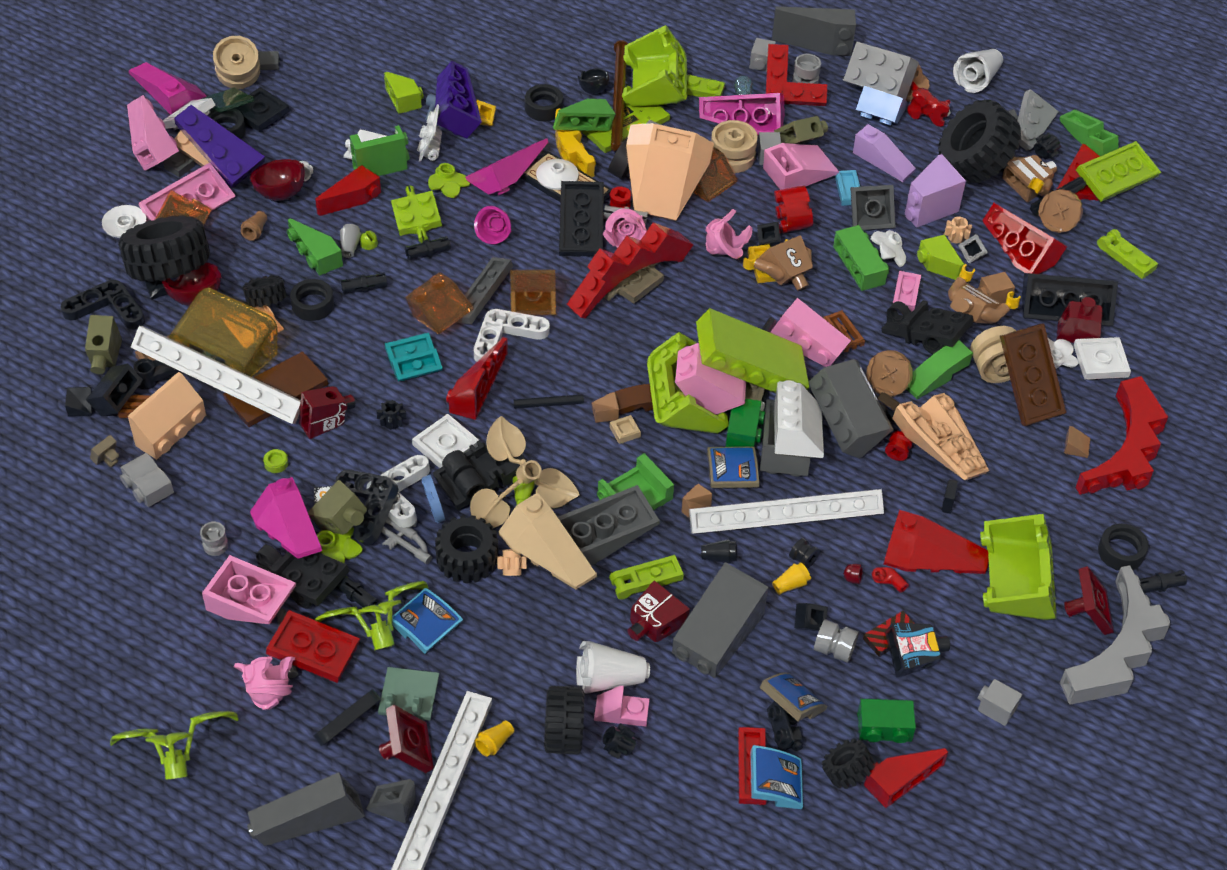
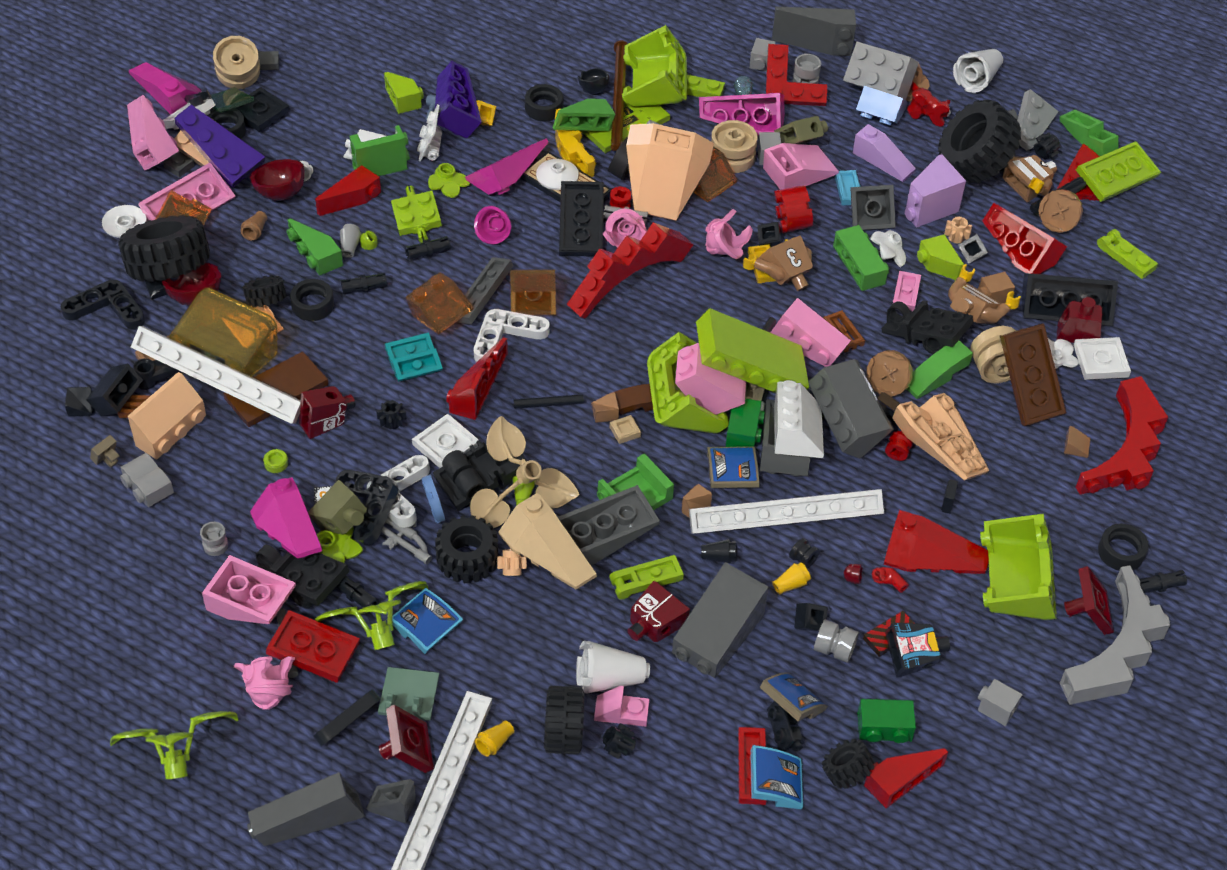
(102, 342): olive torso -> none
(197, 99): none -> black bar
(637, 284): dark tan plate -> none

